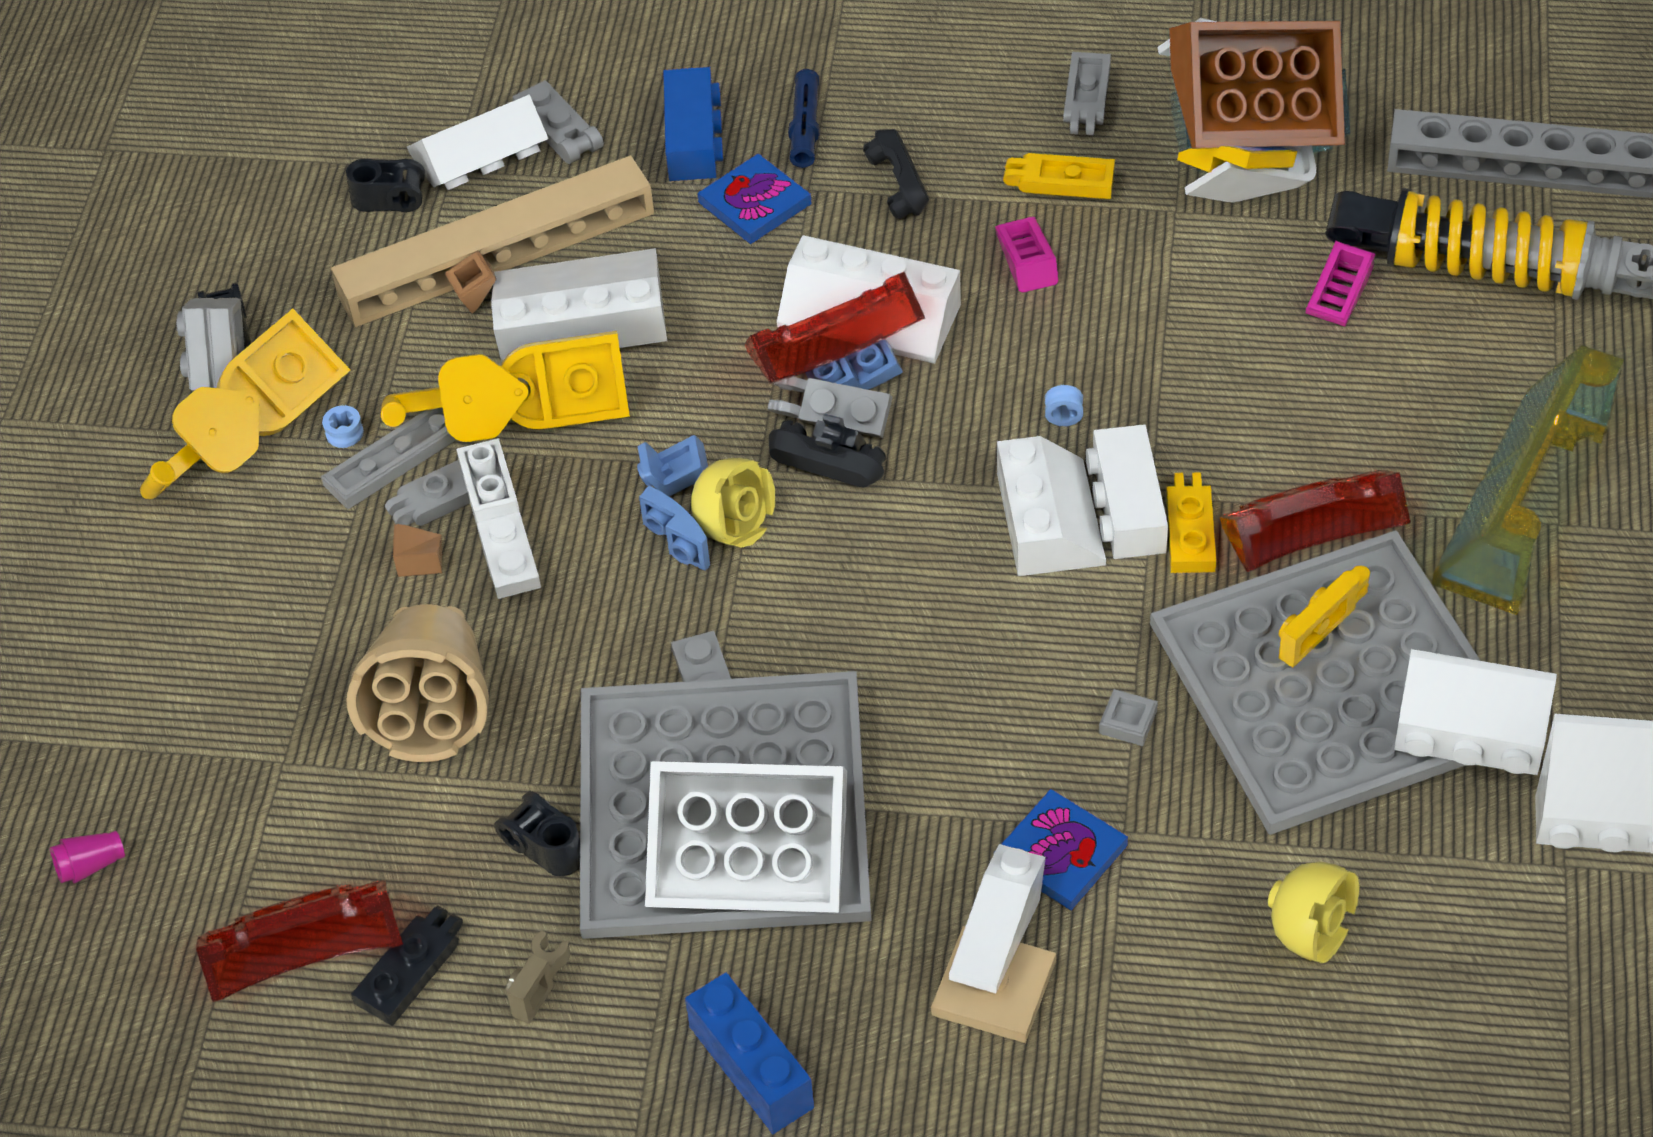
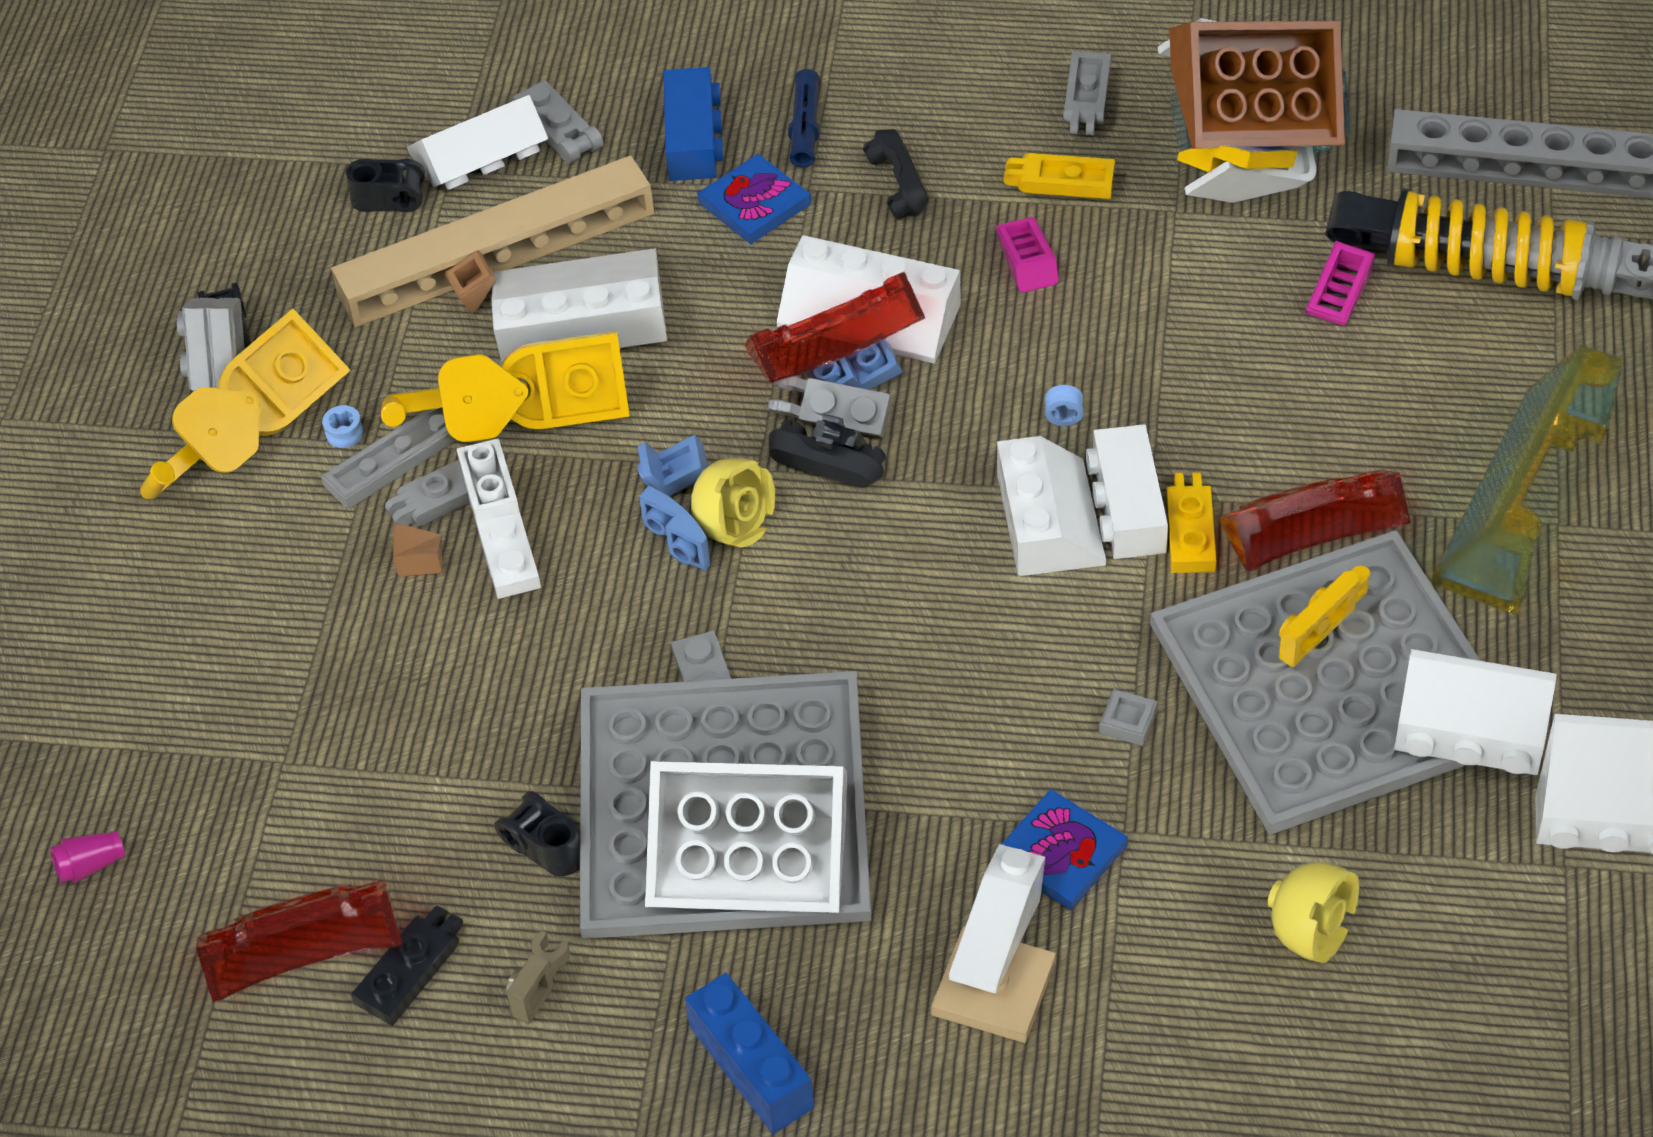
(420, 685): tan cone -> none

